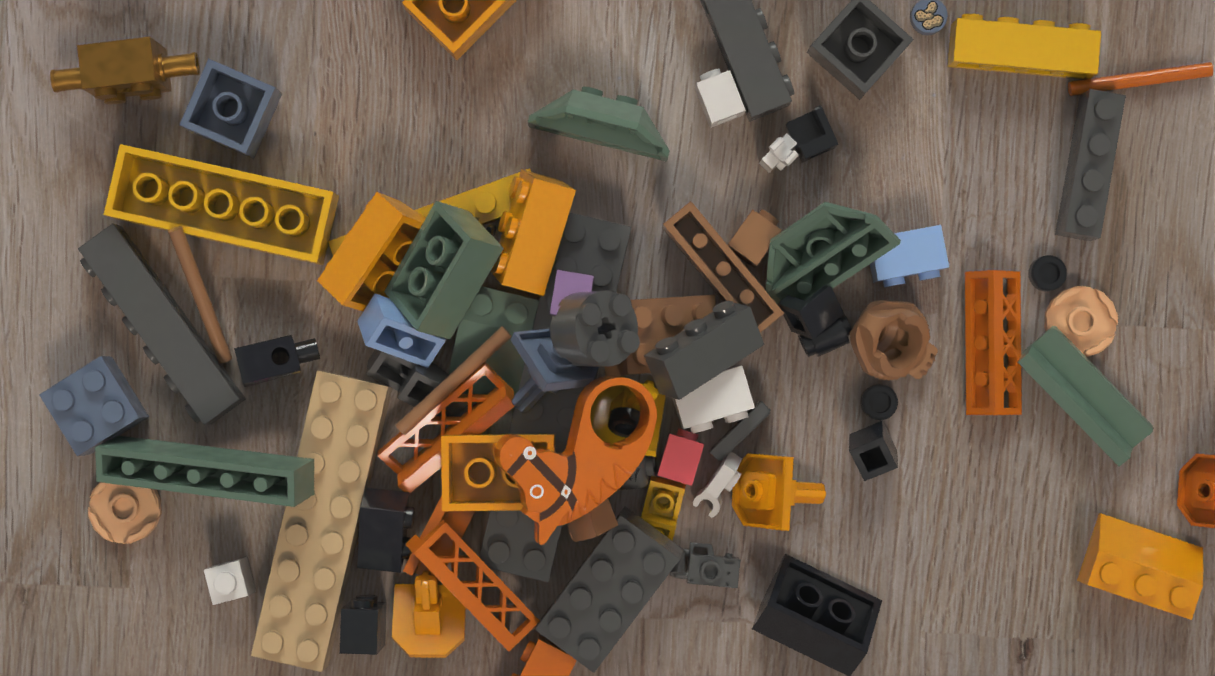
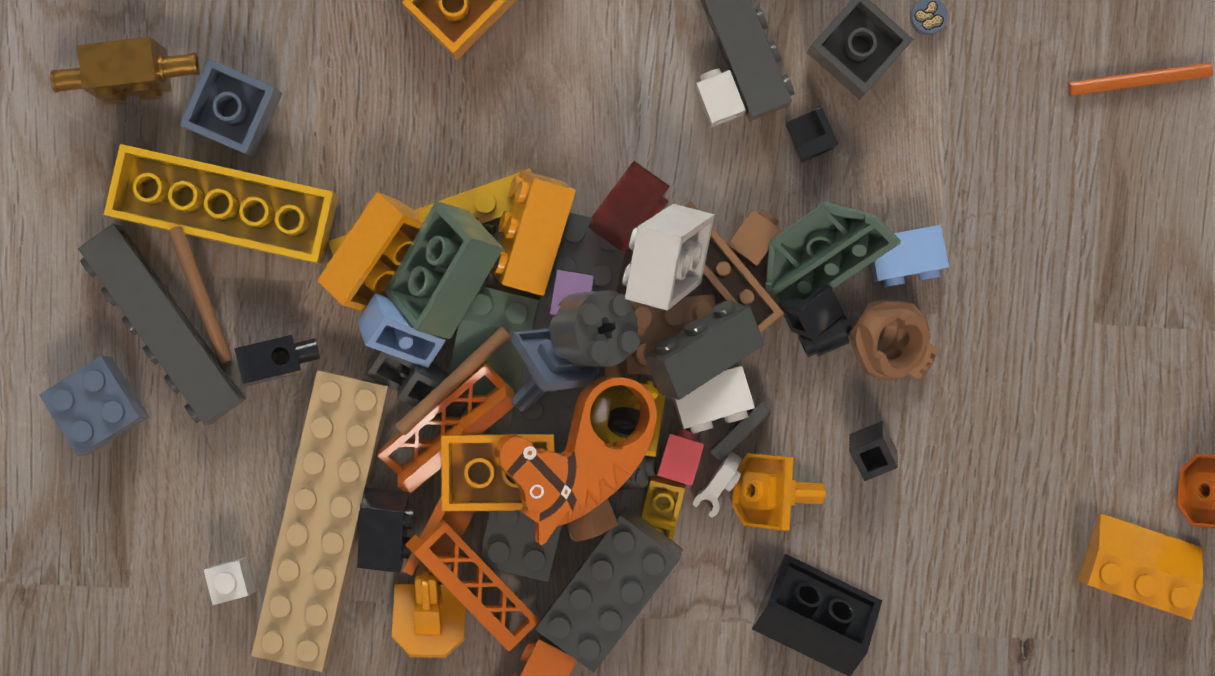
(124, 512): light nougat tile -> none
(205, 470): sand green brick -> none
(363, 626): black brick -> none
(602, 121): sand green wedge -> none
(628, 205): none -> clear red brick
(668, 256): none -> white brick
(708, 568): dark grey piece -> none
(780, 154): white plate -> none
(879, 402): black tile -> none
(988, 342): orange fence -> none
(1024, 47): yellow brick -> none
(1047, 273): black tile -> none
(1084, 318): light nougat tile -> none
(1085, 394): sand green panel -> none
(1090, 165): dark grey brick -> none

